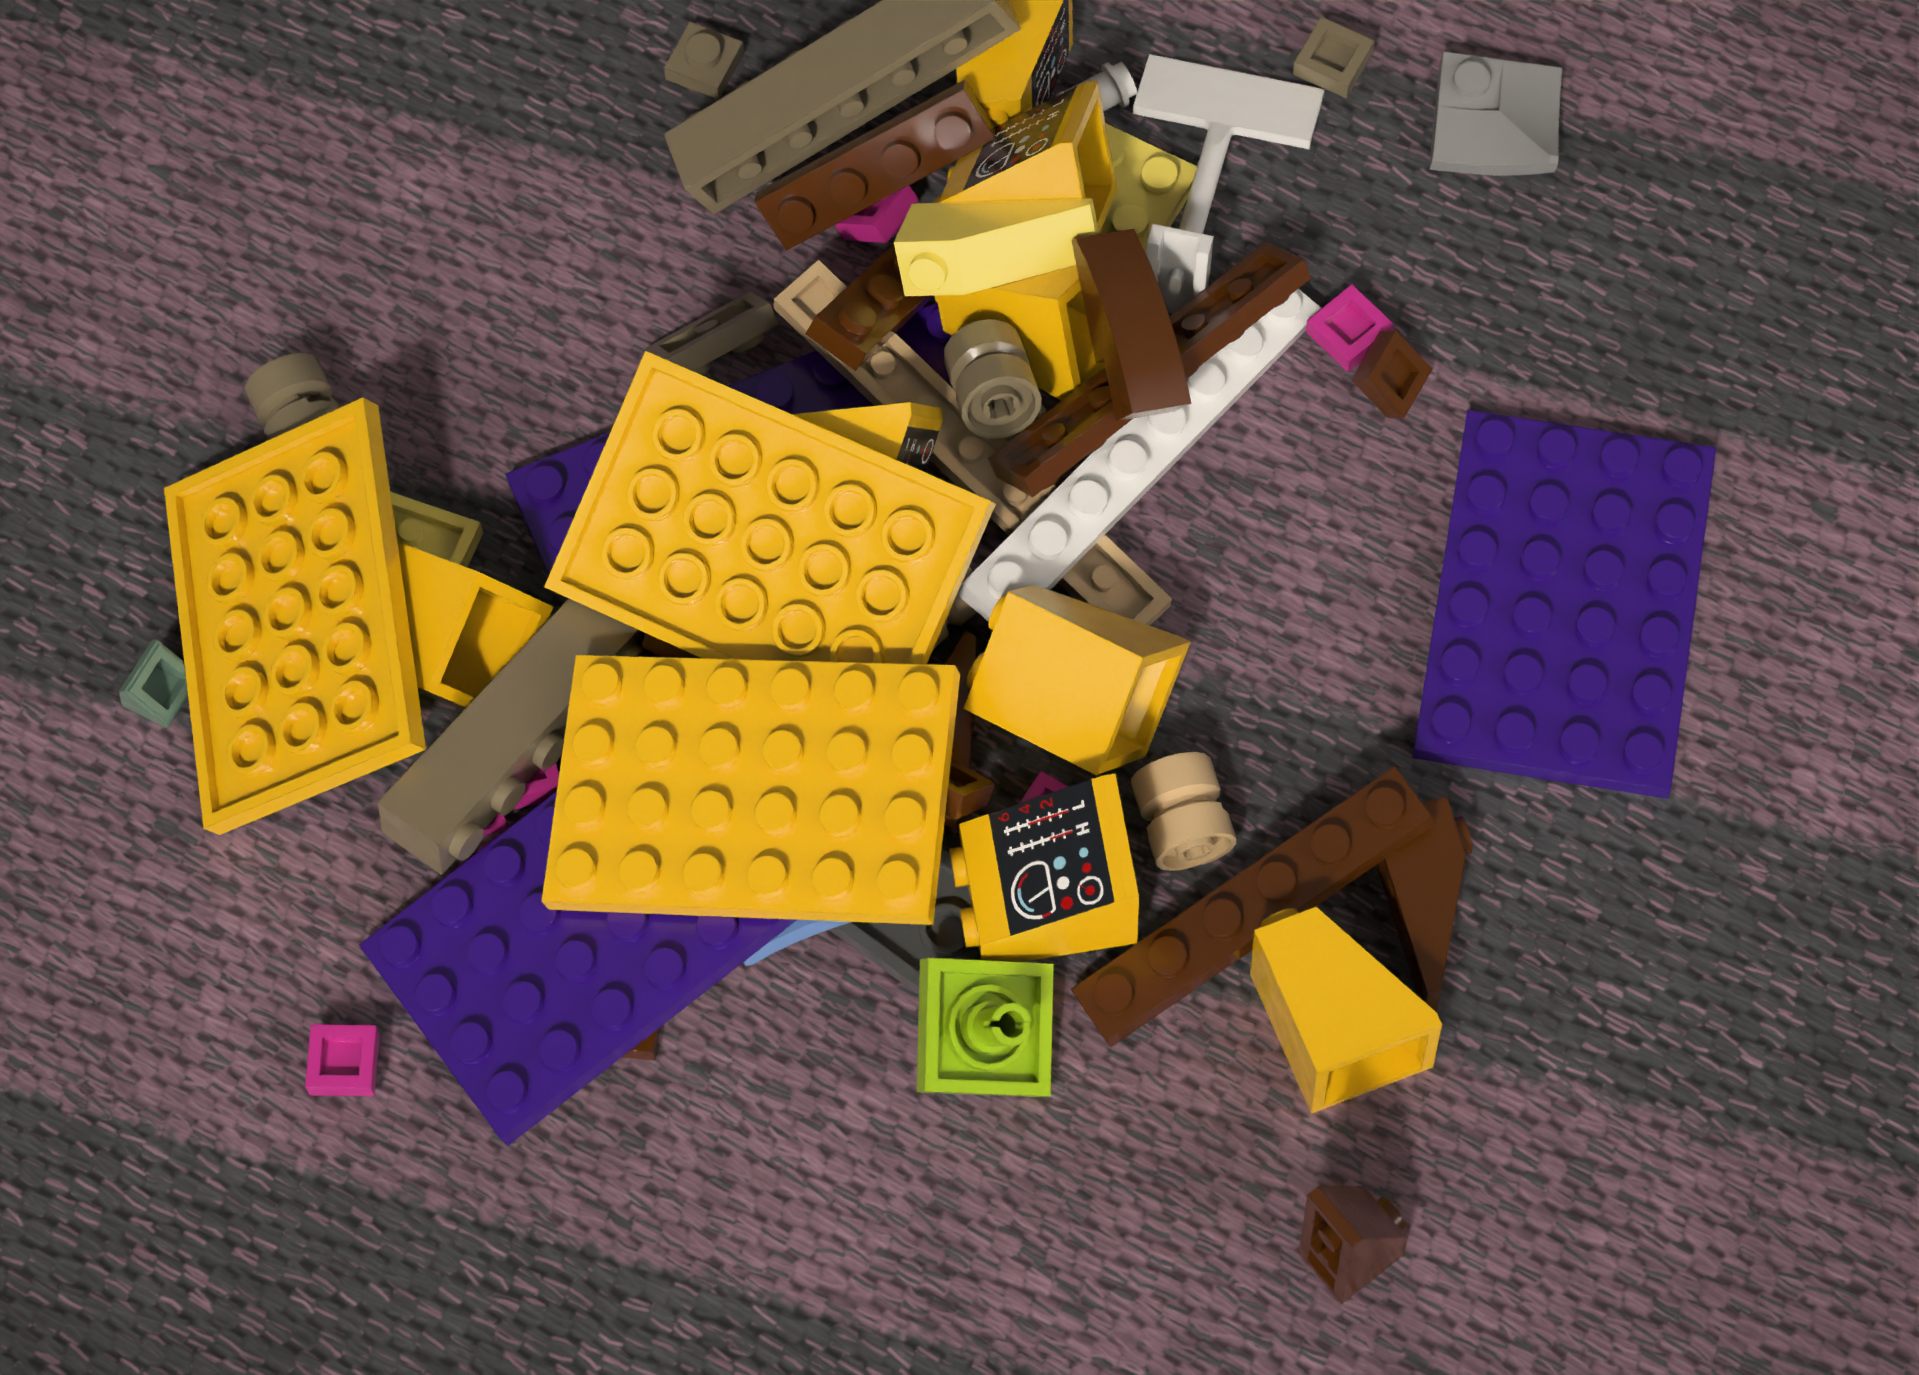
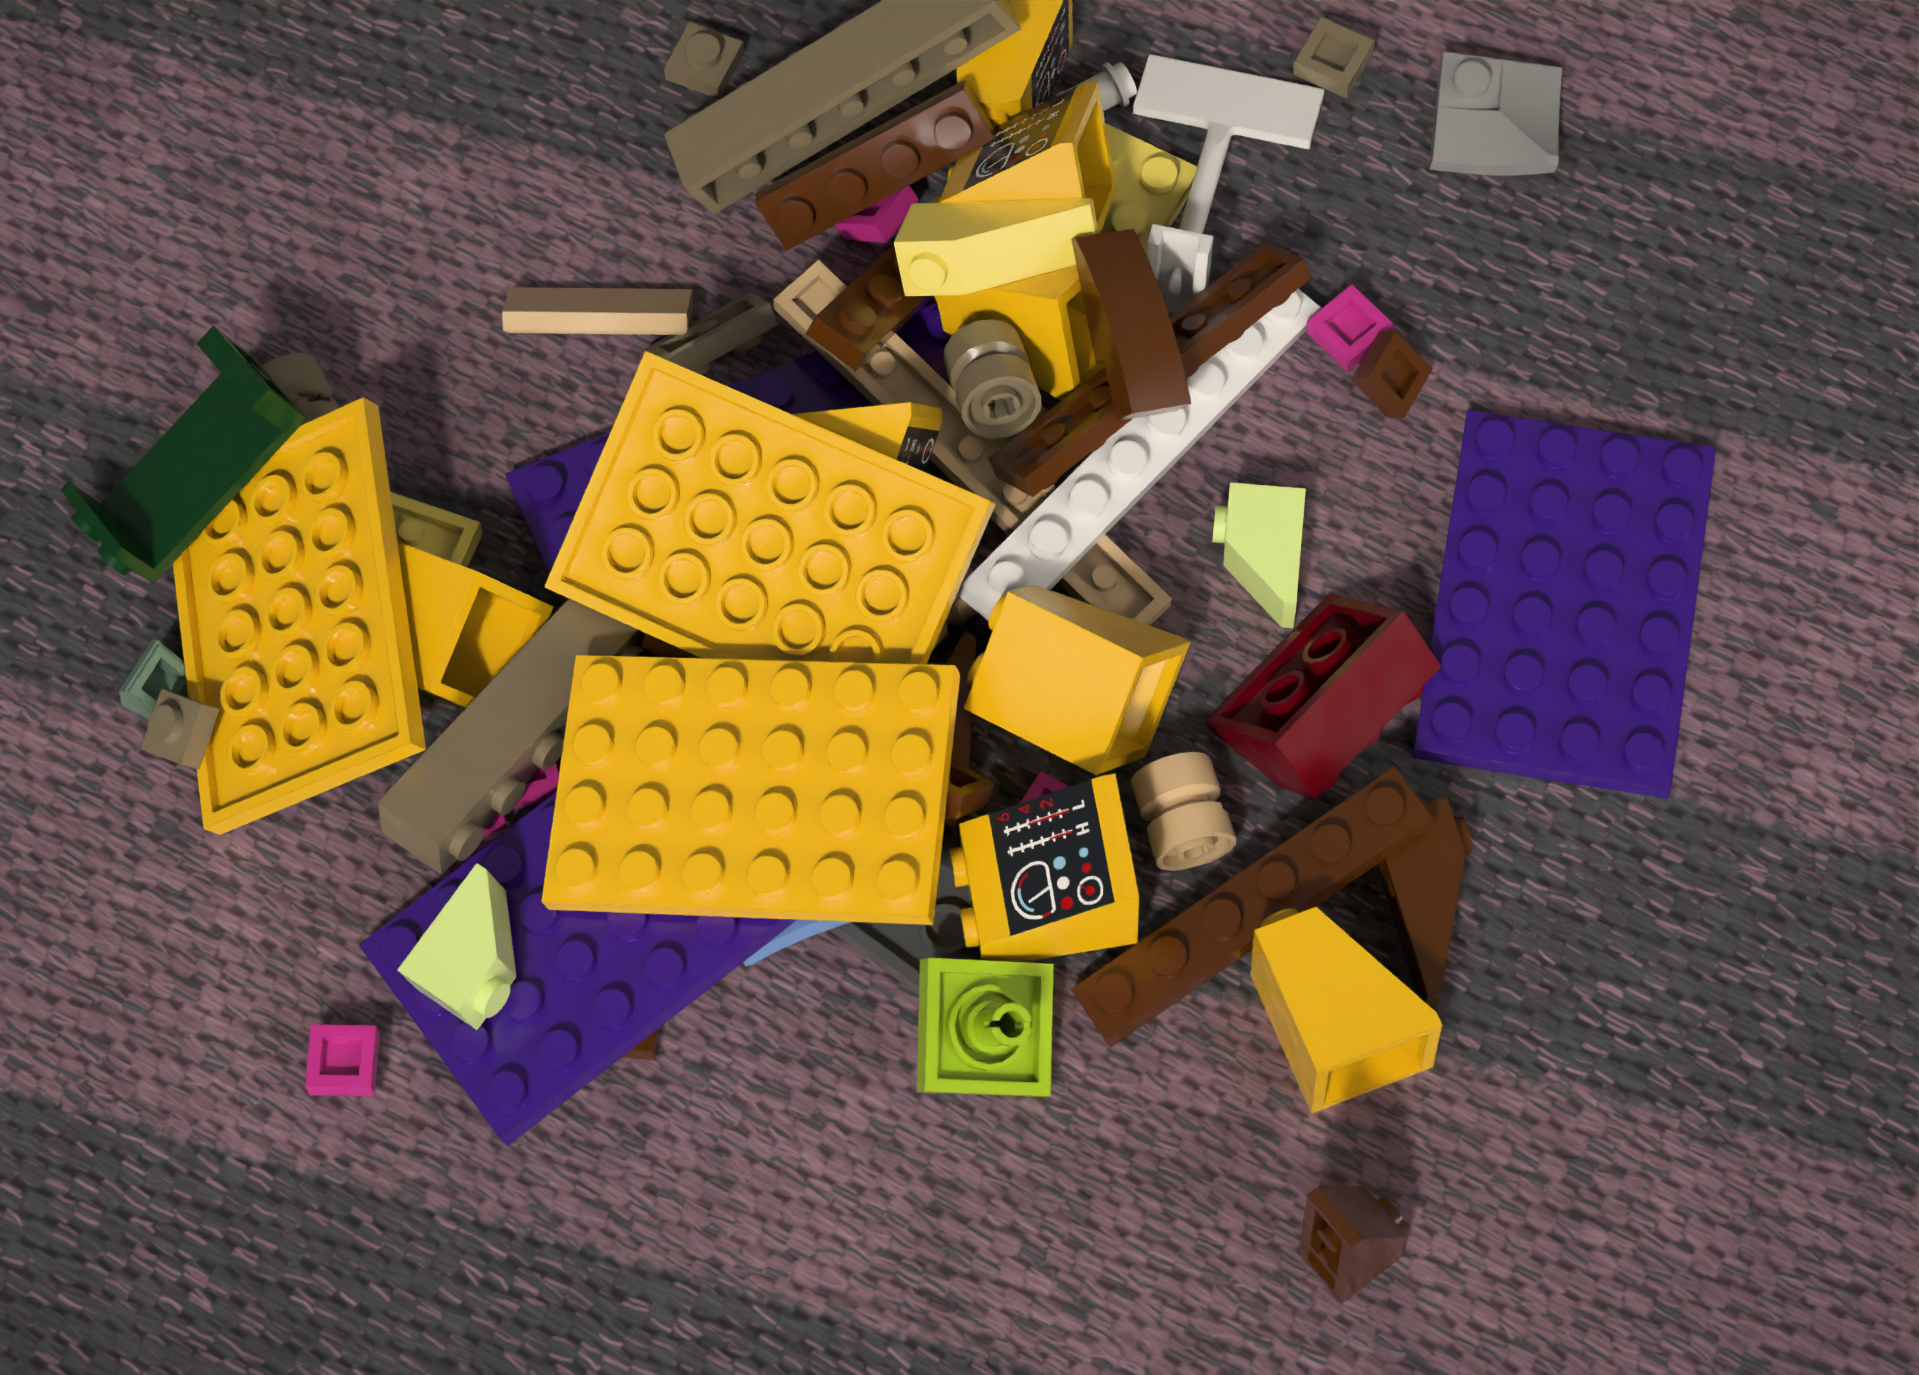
(179, 729): none -> dark tan plate
(192, 466): none -> dark green panel
(467, 952): none -> yellowish green slope
(597, 311): none -> tan tile
(1264, 544): none -> yellowish green slope
(1325, 693): none -> dark red slope

